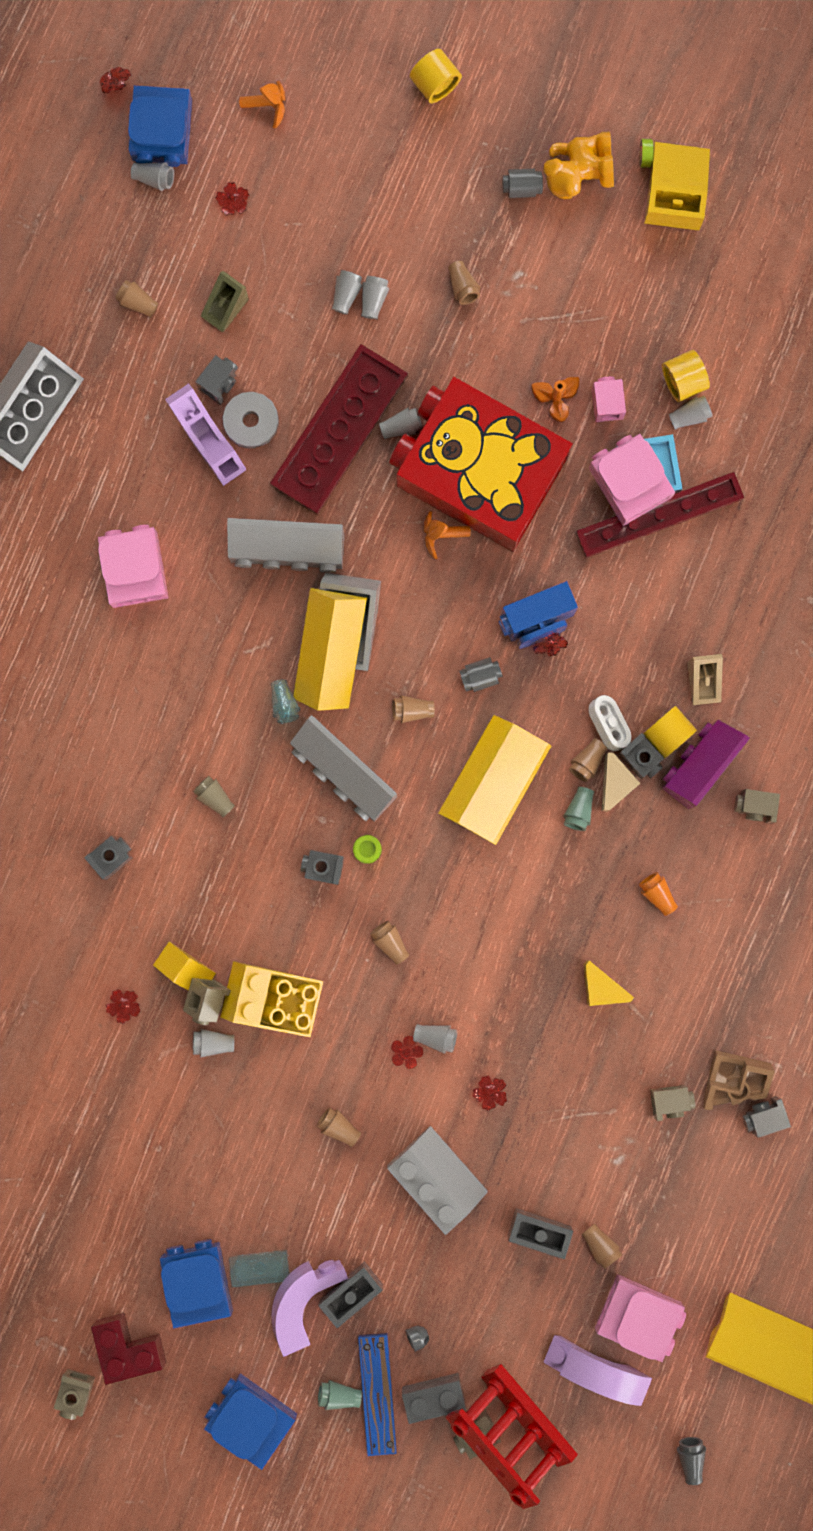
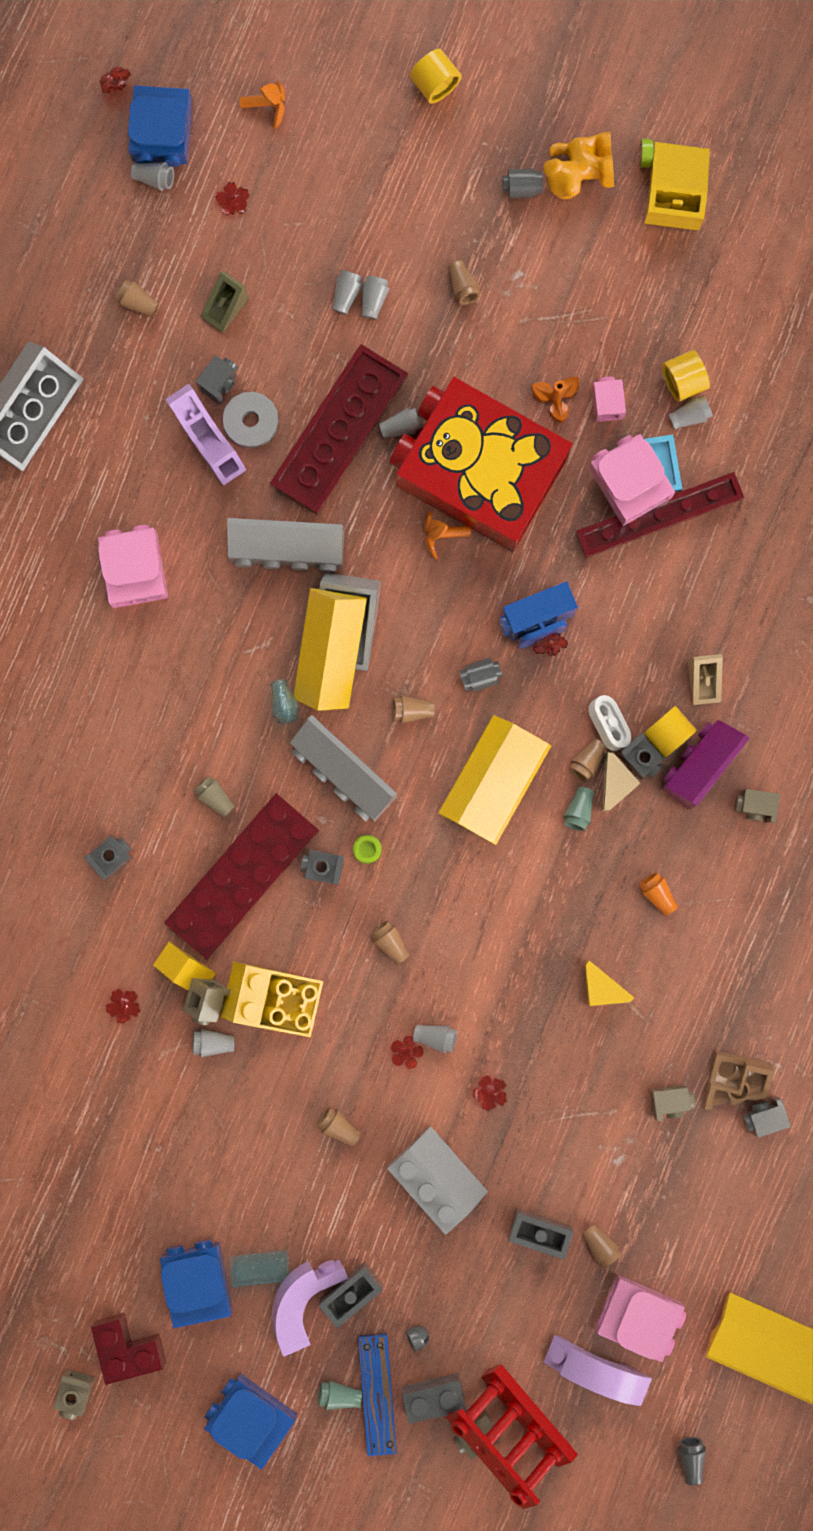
(241, 876): none -> dark red plate

